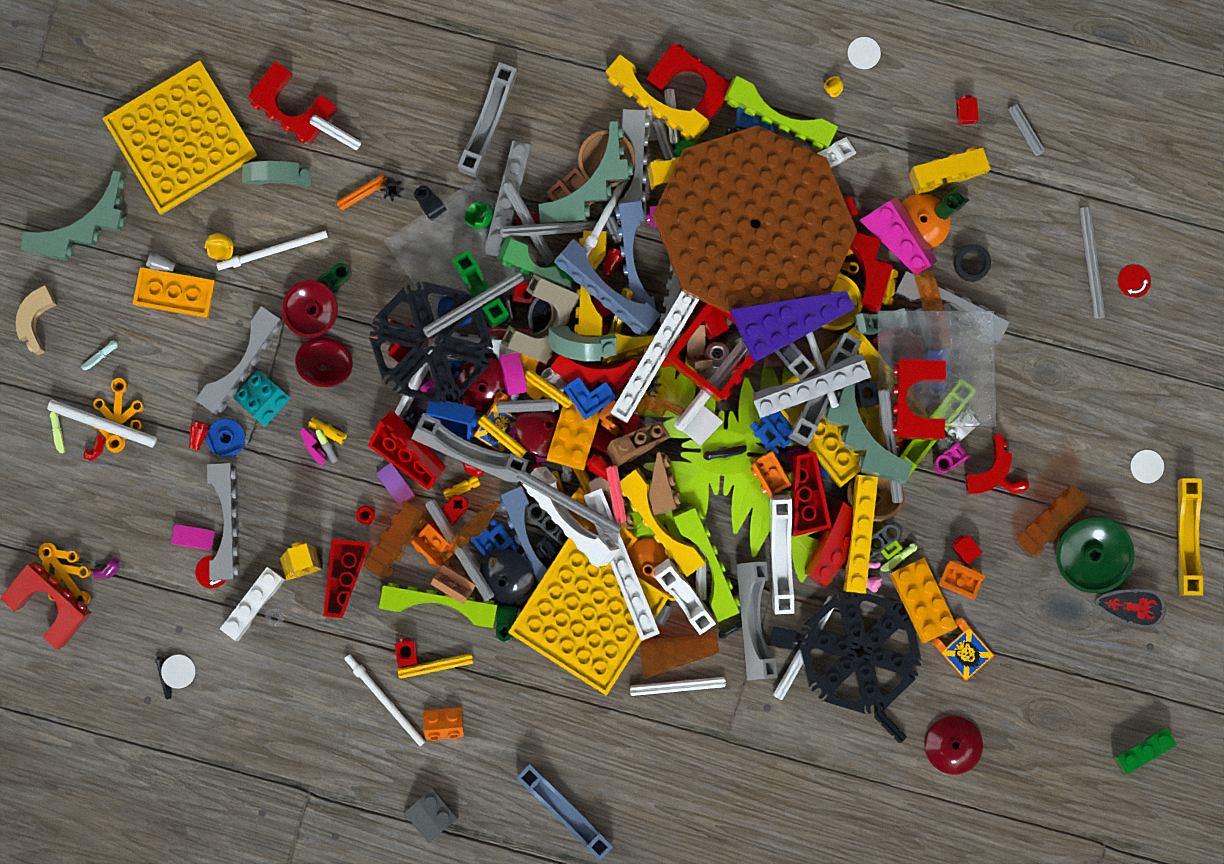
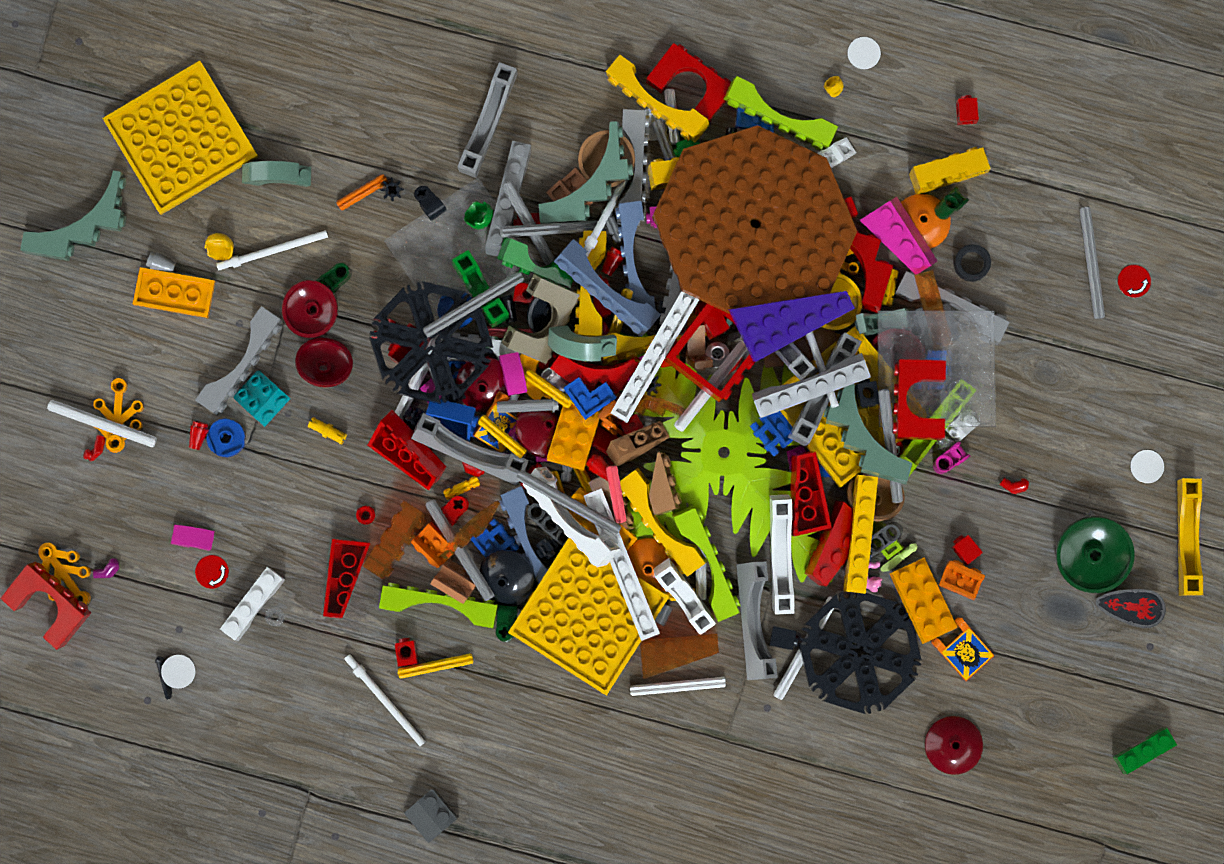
(28, 314): tan arch -> none
(57, 433): yellowish green piece -> none
(101, 354): light aqua piece -> none
(224, 564): light grey arch -> none
(266, 96): red arch -> none
(300, 560): yellow wedge -> none
(310, 441): dark pink slope -> none
(326, 446): light grey piece -> none
(335, 132): white axle -> none
(395, 484): medium lavender slope -> none
(443, 723): orange bracket -> none
(564, 811): sand blue arch -> none
(702, 425): white sticker -> none
(725, 452): black piece -> none
(730, 629): black piece -> none
(770, 473): orange bracket -> none
(890, 726): black axle -> none
(1001, 465): red arch -> none
(1026, 130): light grey axle -> none
(1052, 520): clear orange wedge -> none

